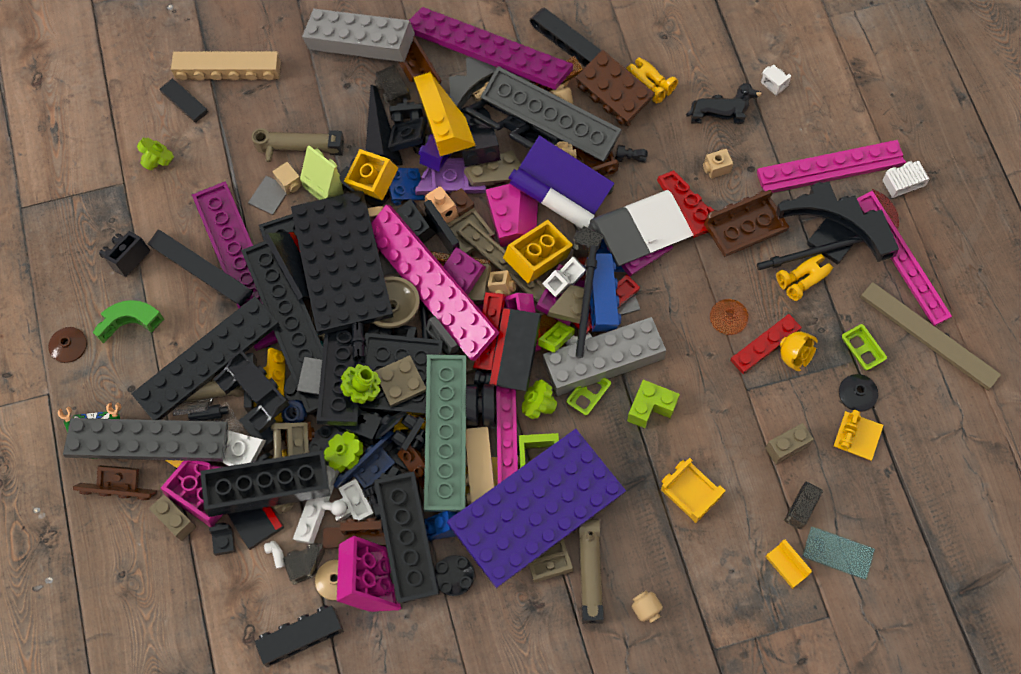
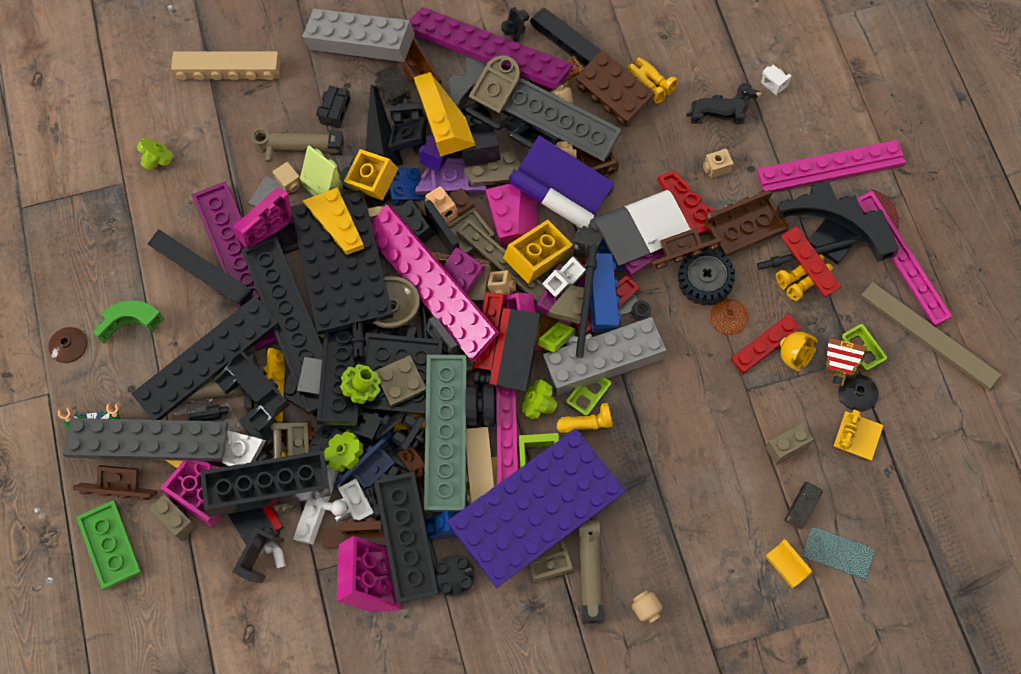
(108, 545): none -> bright green plate
(126, 253): black brick -> none
(184, 100): black tile -> none
(222, 539): black bracket -> none
(251, 552): none -> black panel
(264, 219): none -> dark pink wedge
(287, 253): black tile -> none
(290, 417): dark blue head -> none
(298, 636): black brick -> none
(304, 563): clear smoke slope -> none
(323, 580): tan dish -> none
(333, 106): none -> black brick
(335, 218): none -> yellow wing
(496, 84): none -> dark tan tile
(515, 23): none -> black hips
(569, 423): none -> yellow piece
(639, 155): black piece -> none
(645, 306): none -> black plate
(652, 398): lime brick -> none
(682, 245): none -> reddish brown bracket
(691, 490): yellow panel -> none
(707, 289): none -> wheel
(810, 262): none -> red plate
(844, 359): none -> torso
(905, 179): white brick -> none

